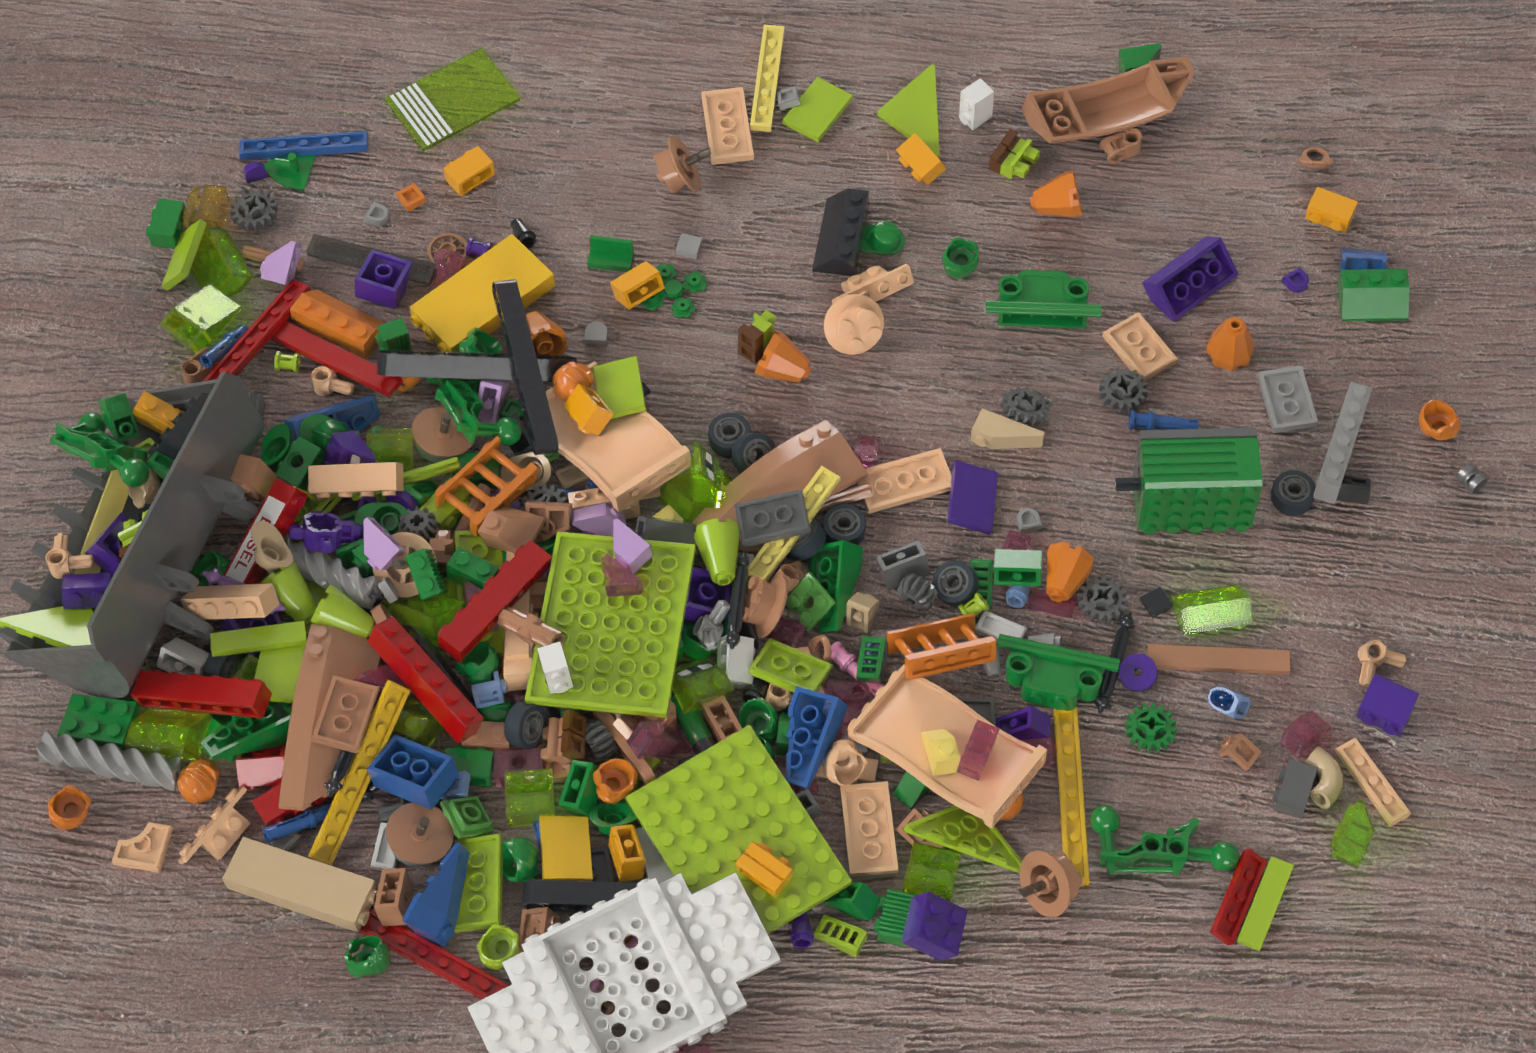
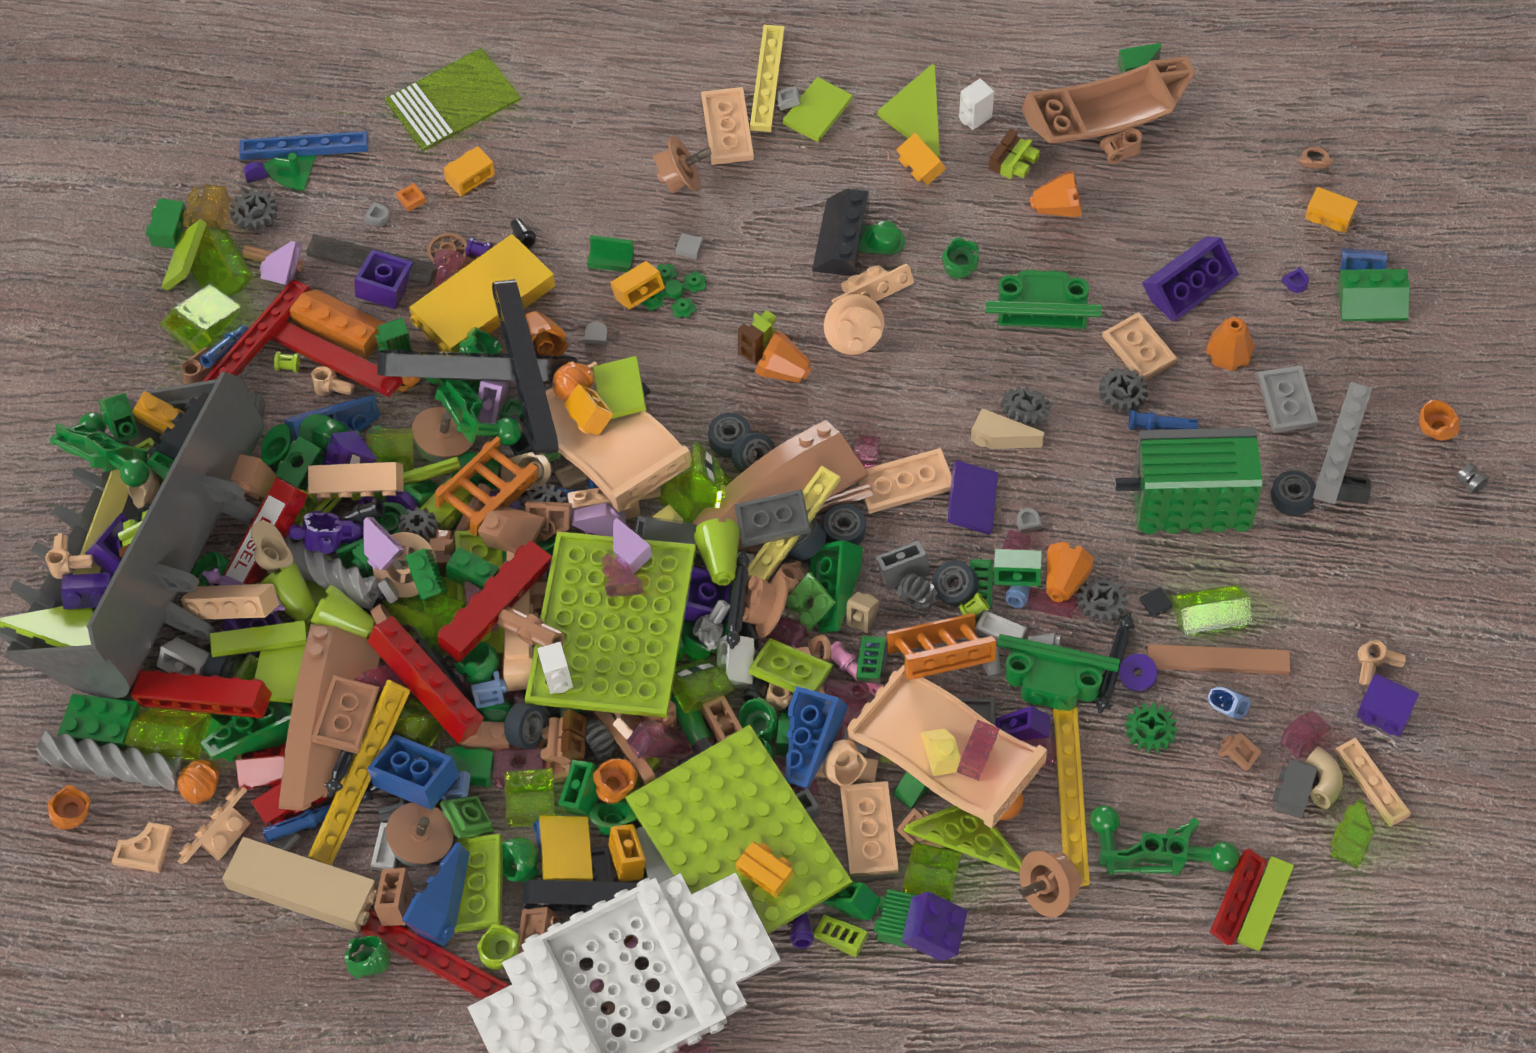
(360, 512): none -> black pin

